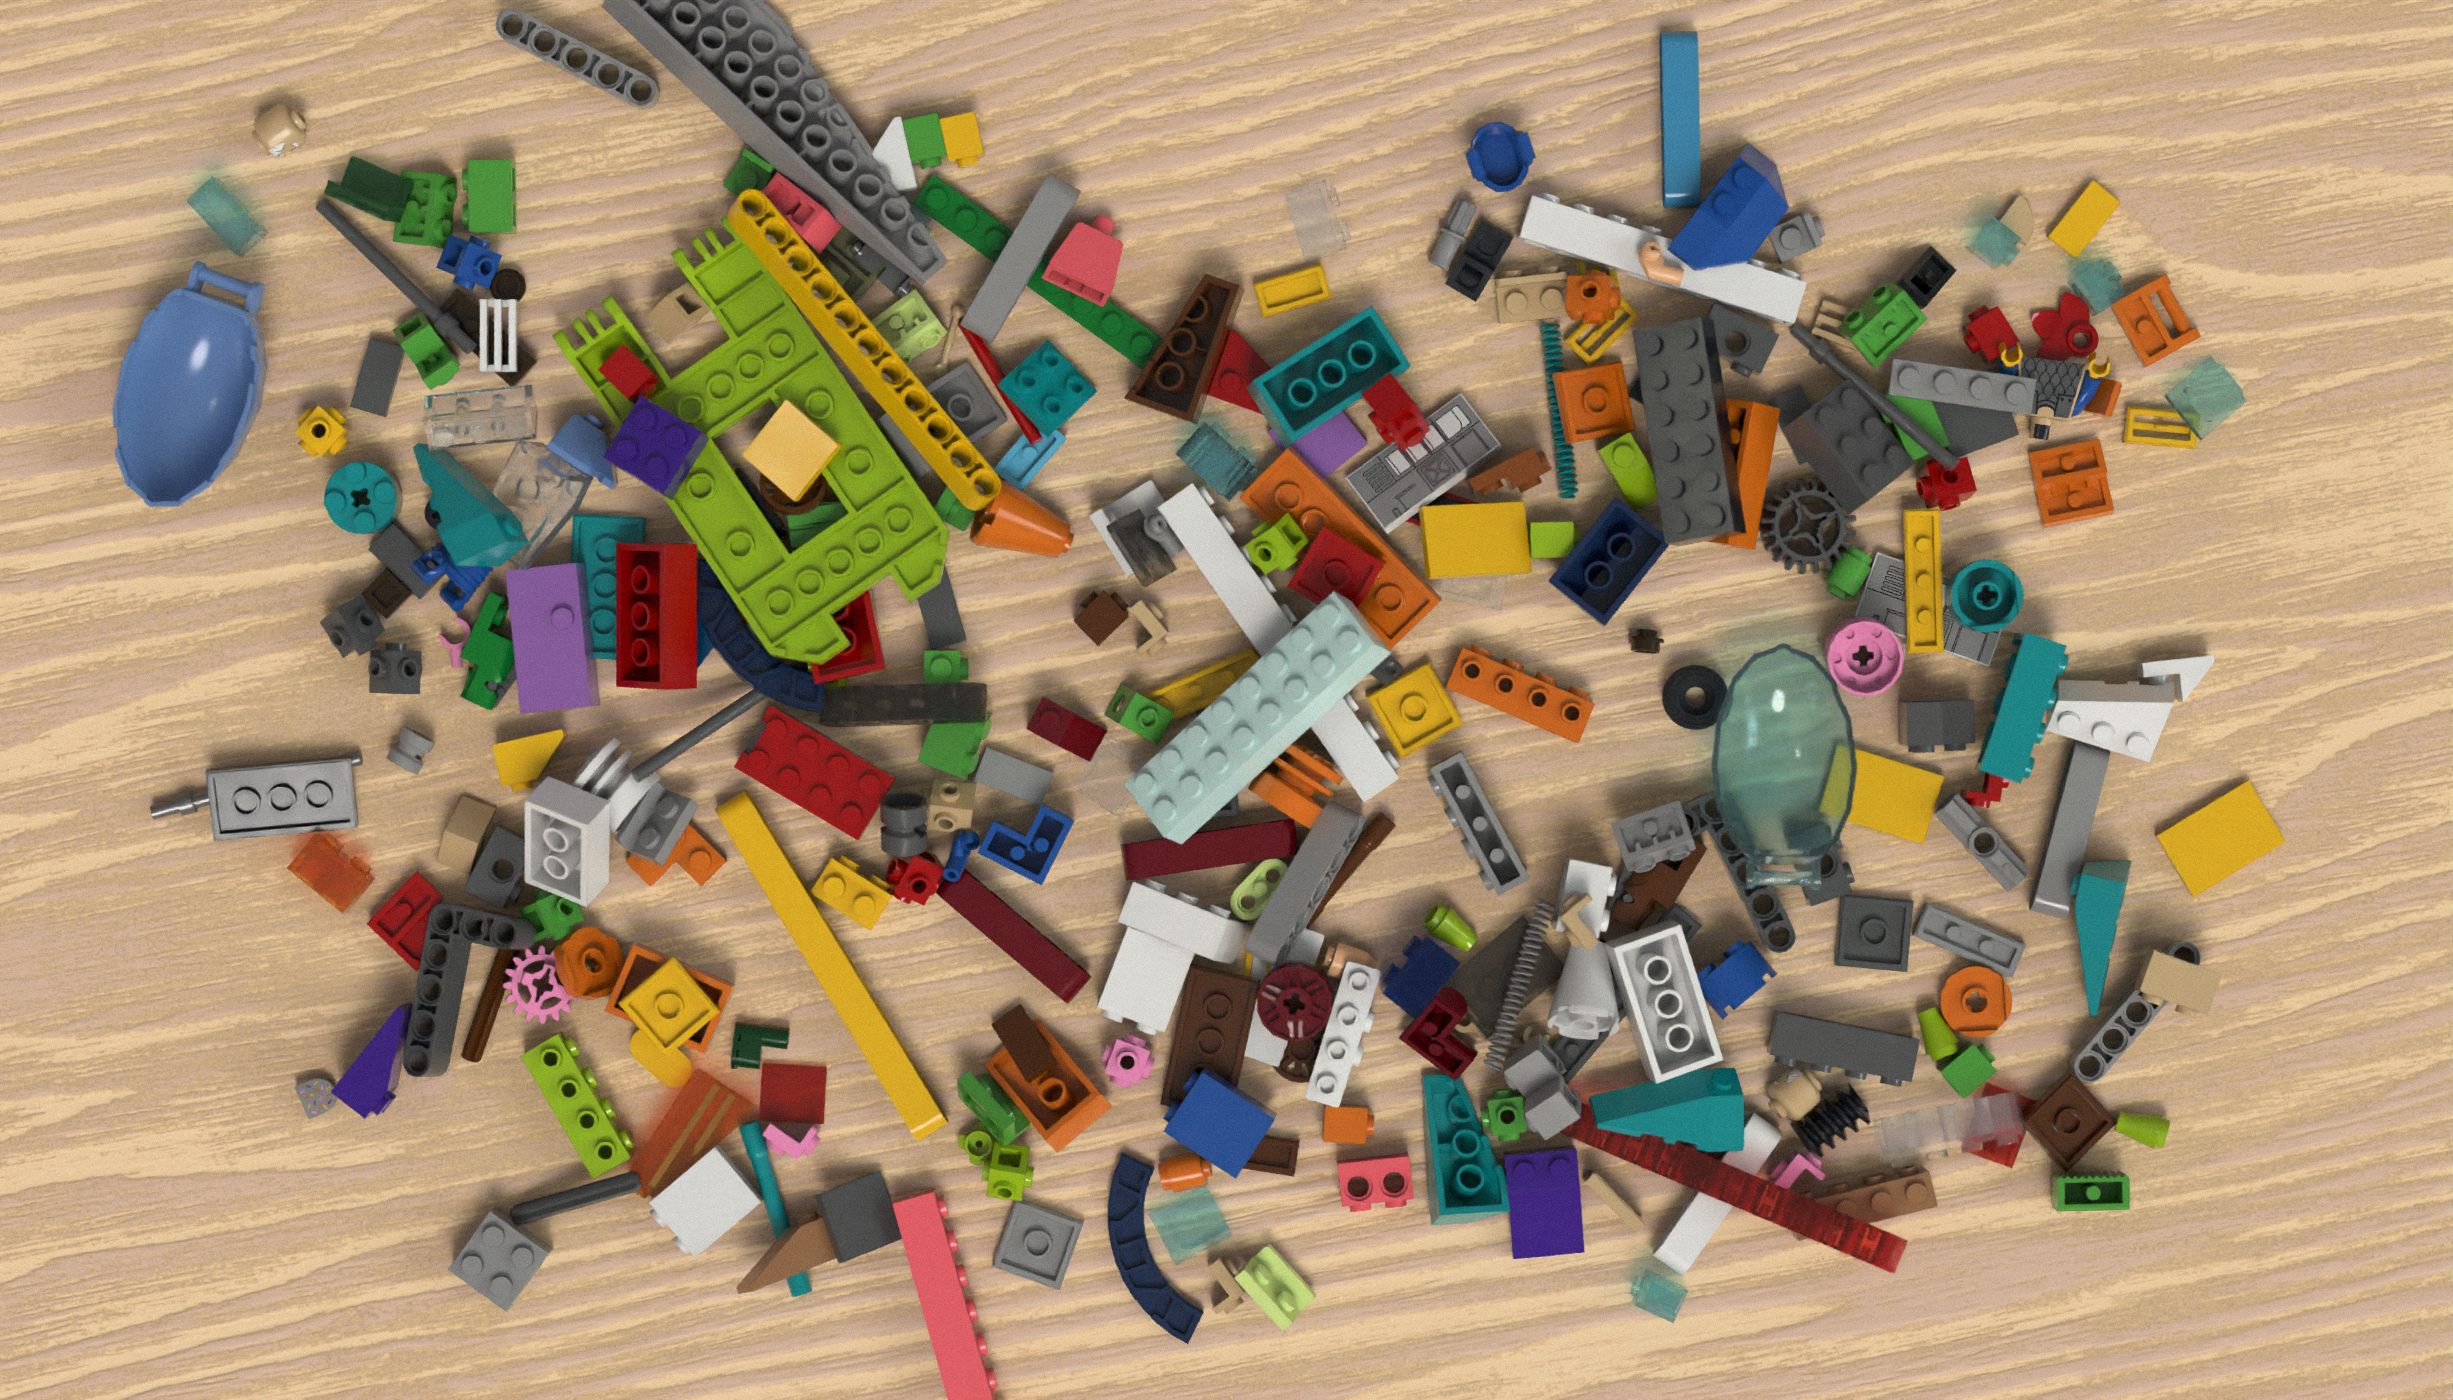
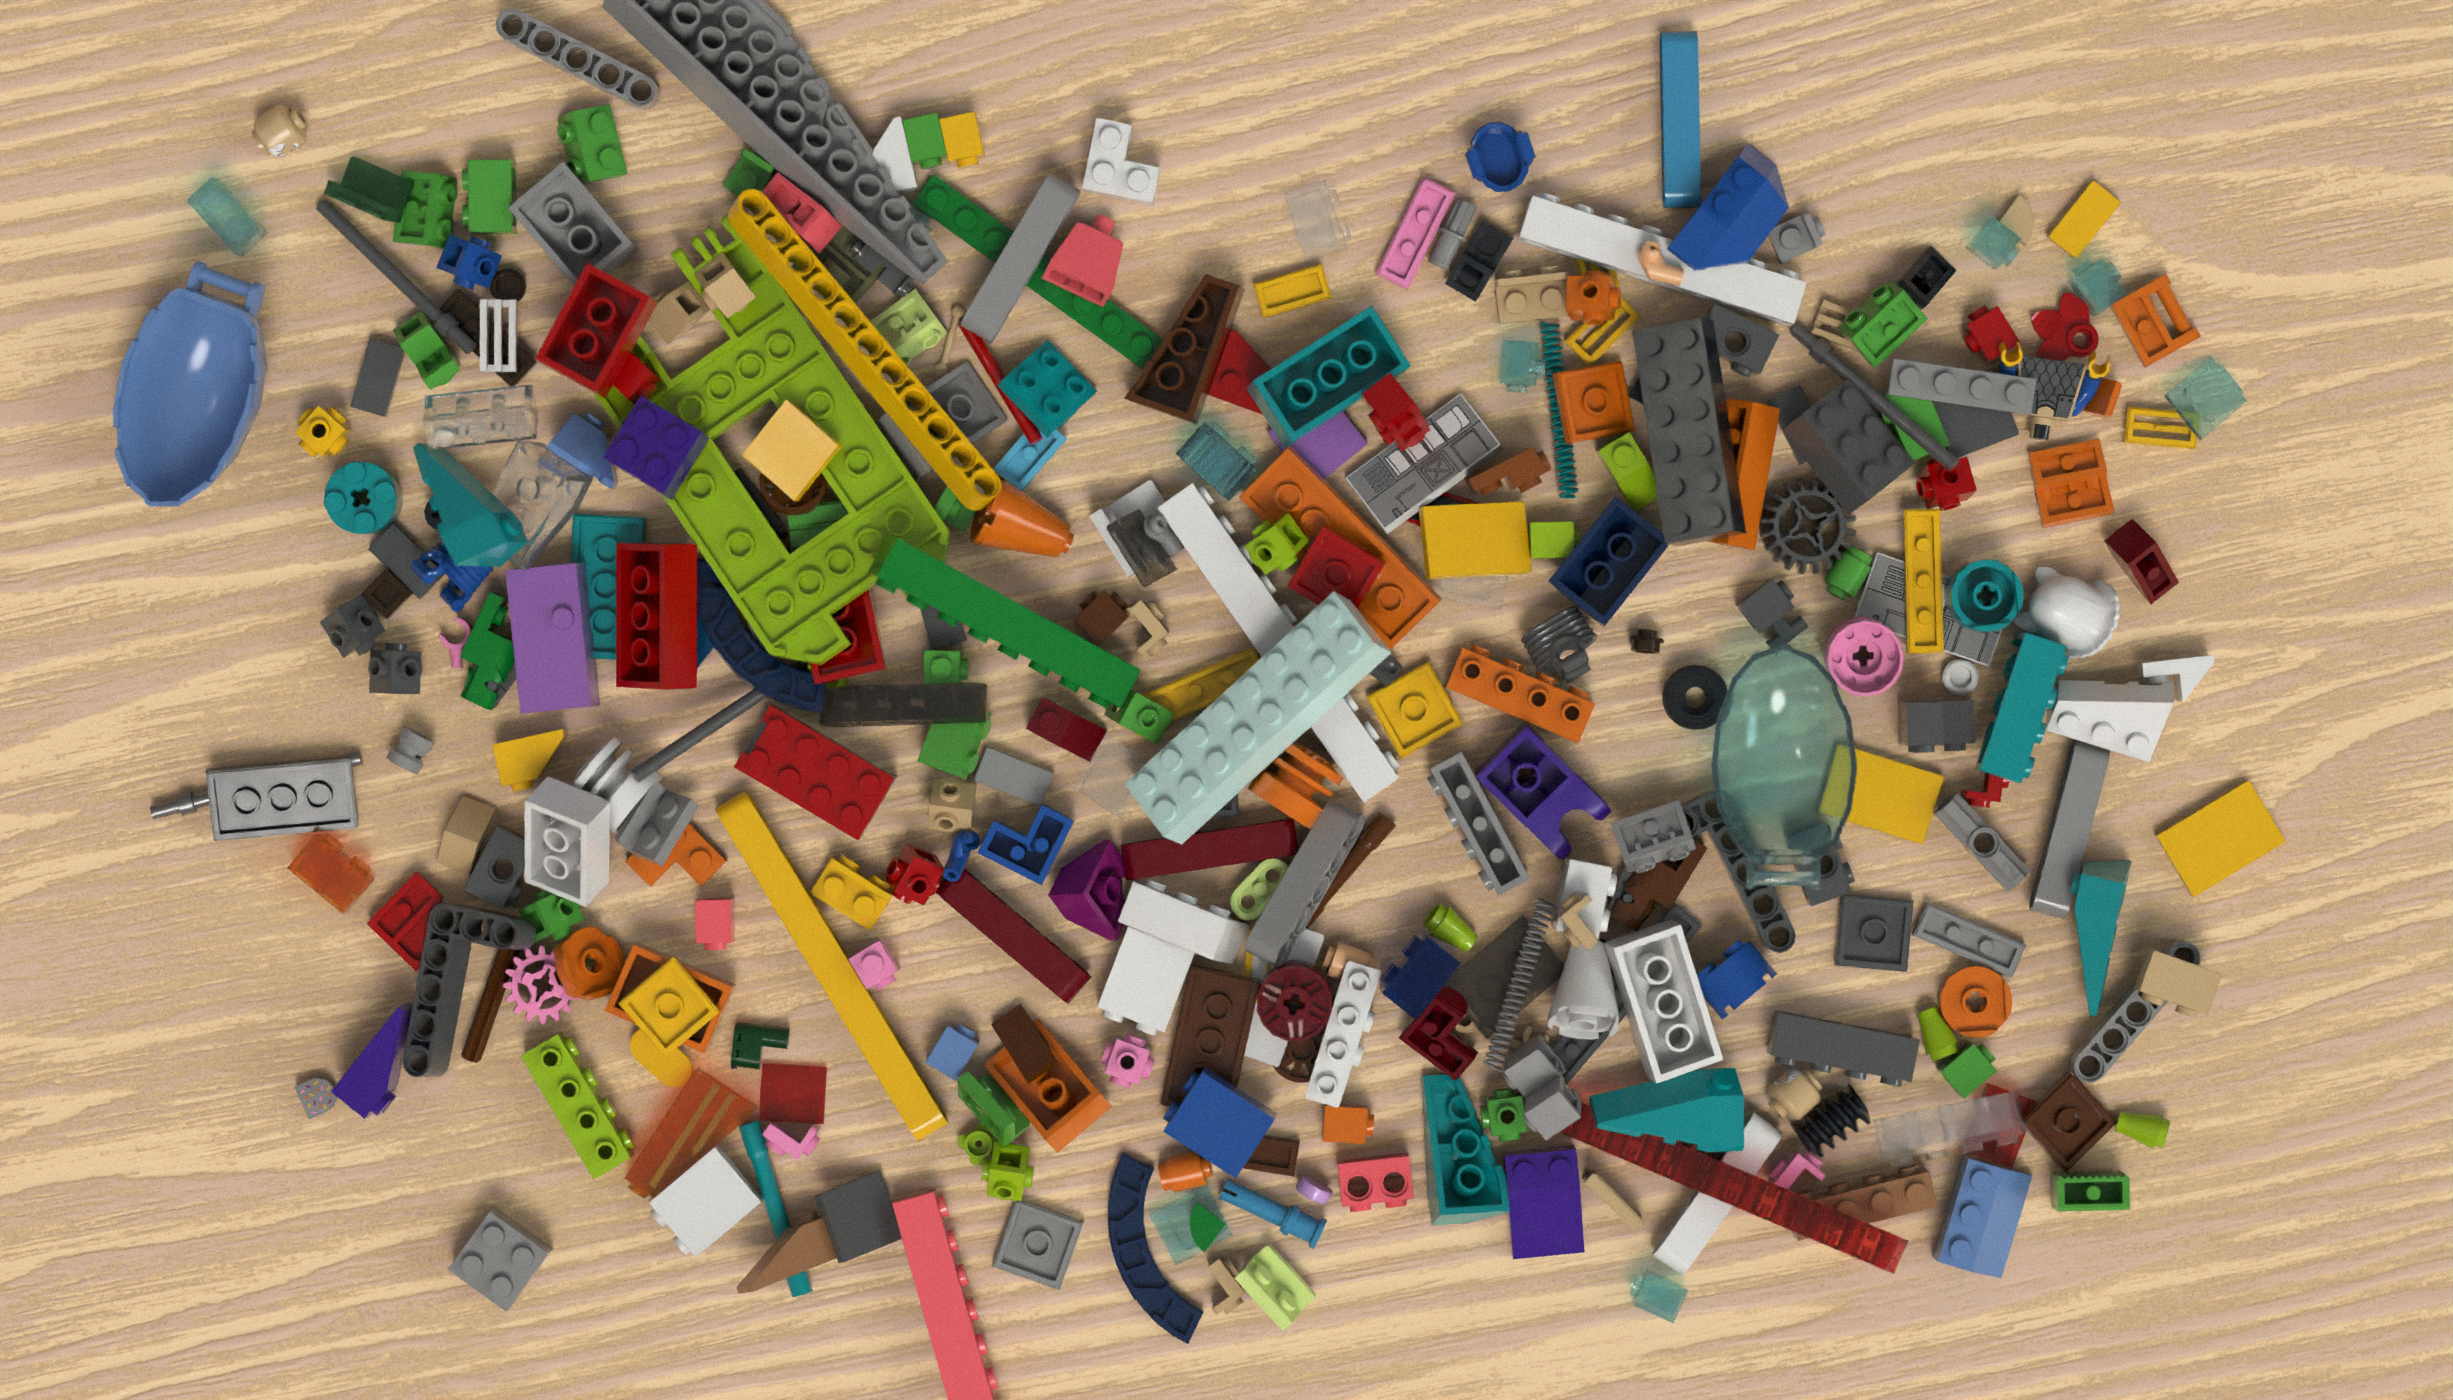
(572, 225): none -> light grey slope
(576, 1198): dark grey axle -> none
(591, 144): none -> bright green bracket
(596, 330): none -> red brick
(714, 922): none -> coral brick
(724, 286): none -> tan brick
(875, 965): none -> bright pink brick
(904, 823): dark grey wheel -> none
(953, 1050): none -> medium blue brick
(1003, 620): none -> green brick
(1091, 890): none -> magenta slope
(1110, 173): none -> white brick
(1204, 1226): none -> green tile
(1289, 1220): none -> dark azure pin
(1314, 1189): none -> lavender tile
(1415, 233): none -> bright pink tile
(1520, 365): none -> clear light blue brick
(1547, 796): none -> dark purple brick
(1554, 636): none -> dark grey piece
(1767, 607): none -> dark grey brick
(1959, 677): none -> white tile
(1981, 1217): none -> medium blue slope
(2071, 612): none -> white hair
(2141, 560): none -> dark red slope

